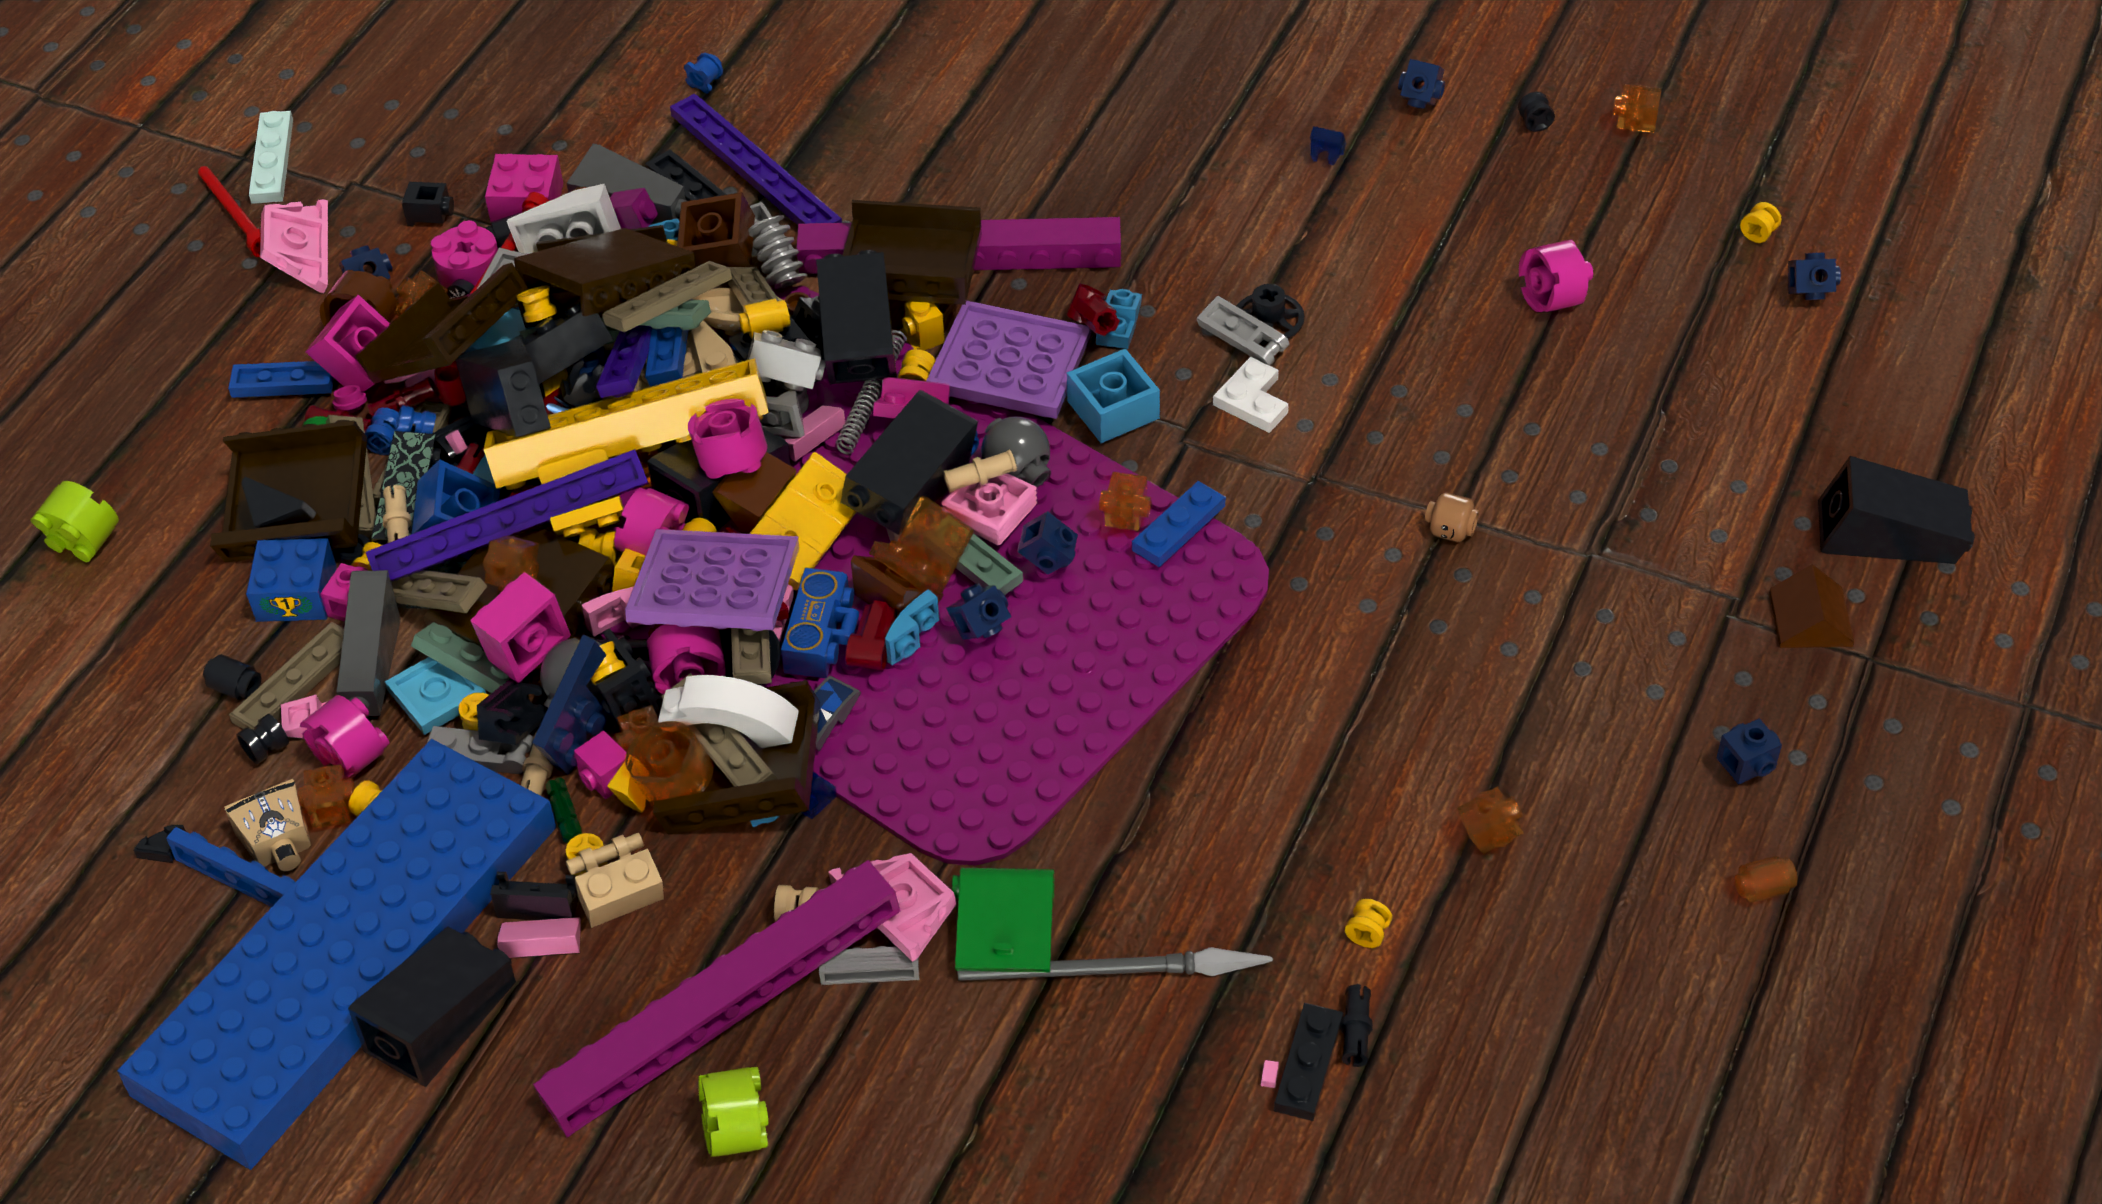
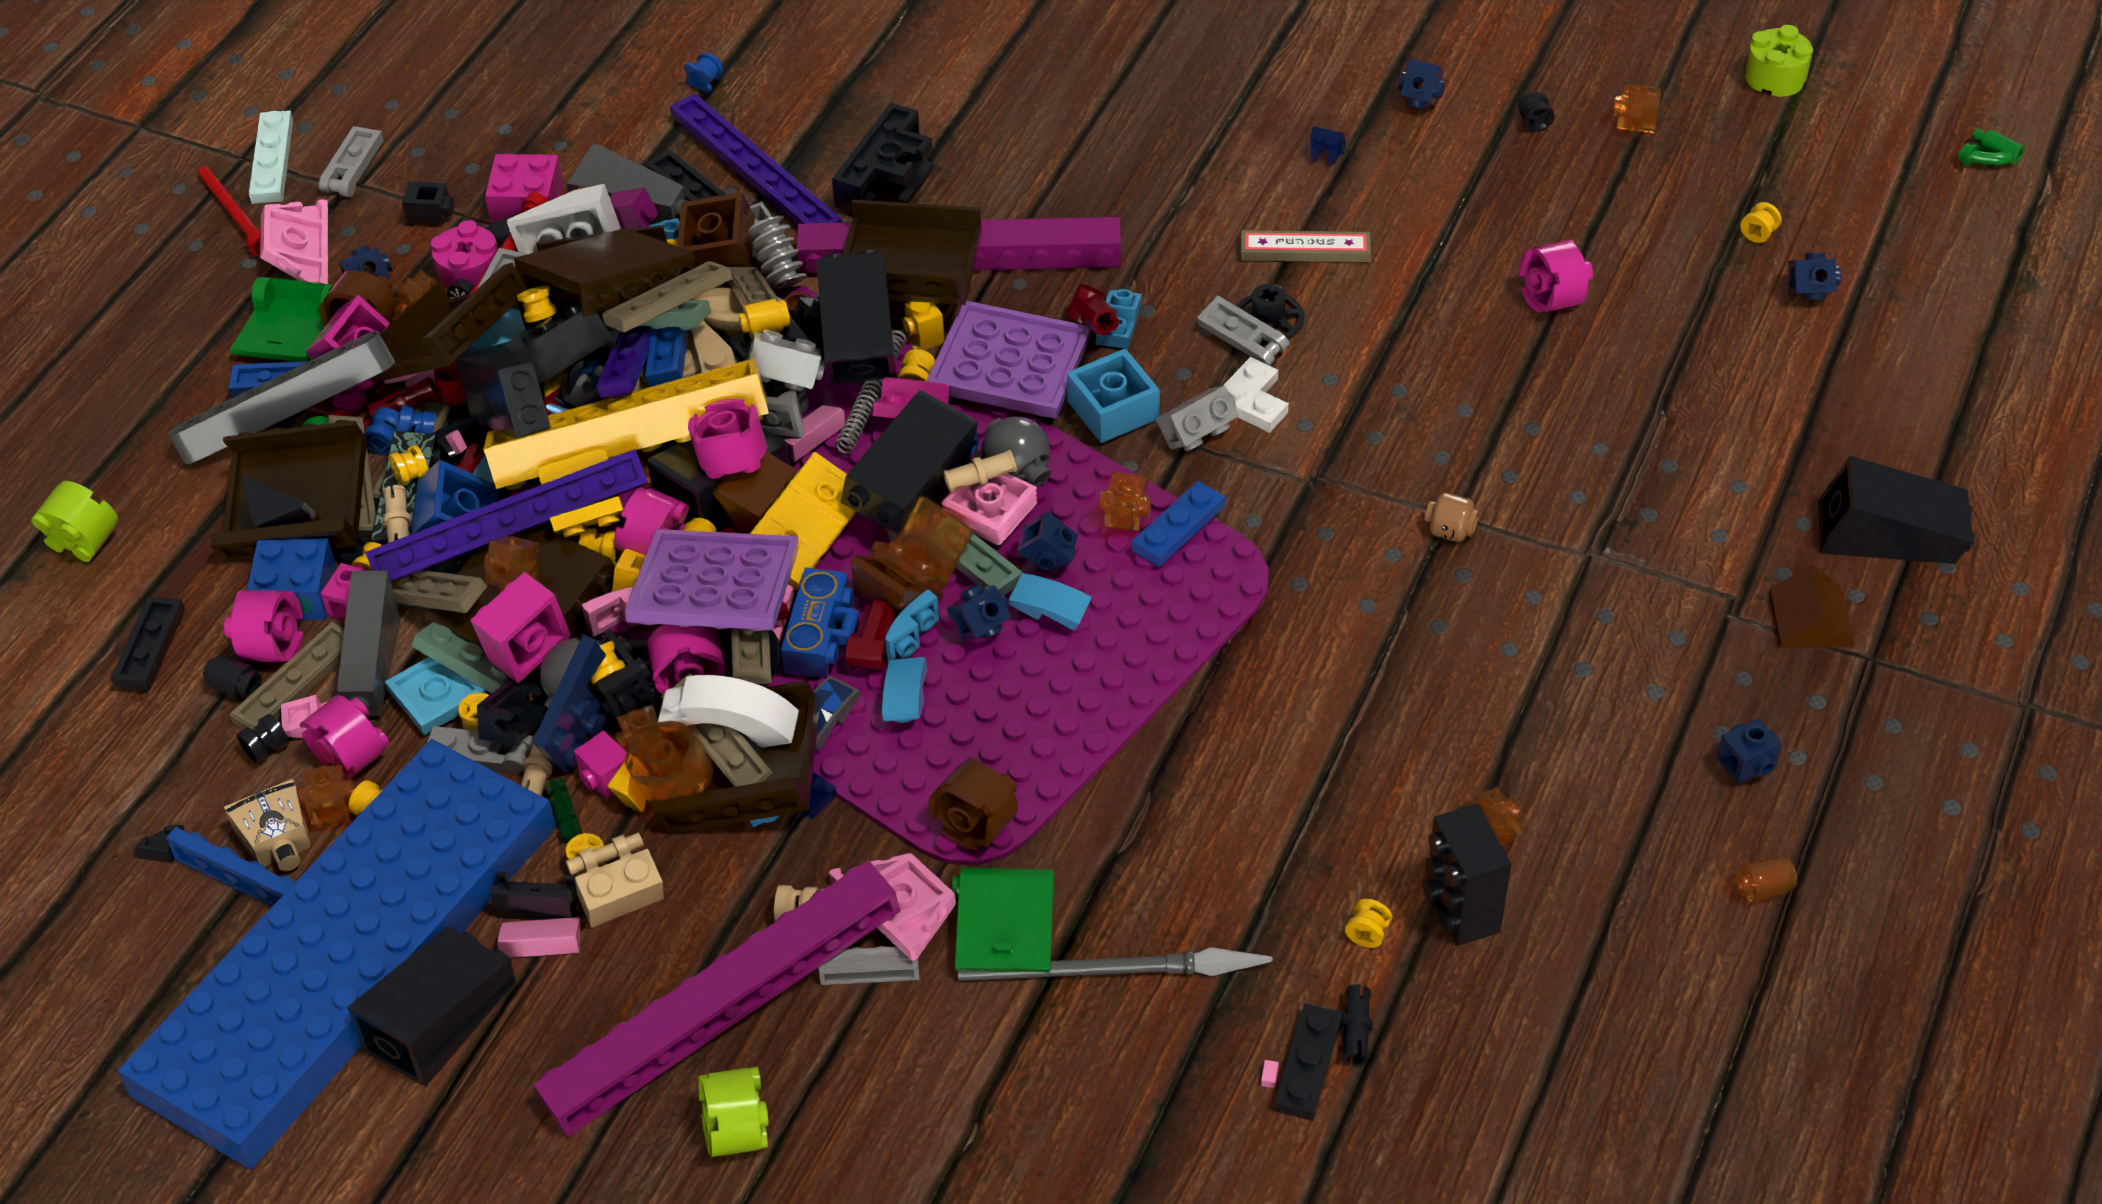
(147, 643): none -> black plate
(264, 625): none -> dark pink brick
(282, 320): none -> green door
(282, 396): none -> dark grey beam
(350, 161): none -> light grey plate
(408, 465): none -> yellow wheel
(886, 161): none -> black piece
(903, 689): none -> dark azure slope
(974, 804): none -> reddish brown brick
(1044, 596): none -> dark azure slope
(1198, 417): none -> light grey brick
(1305, 246): none -> tile
(1467, 874): none -> black brick
(1778, 61): none -> lime brick
(1997, 149): none -> green plant

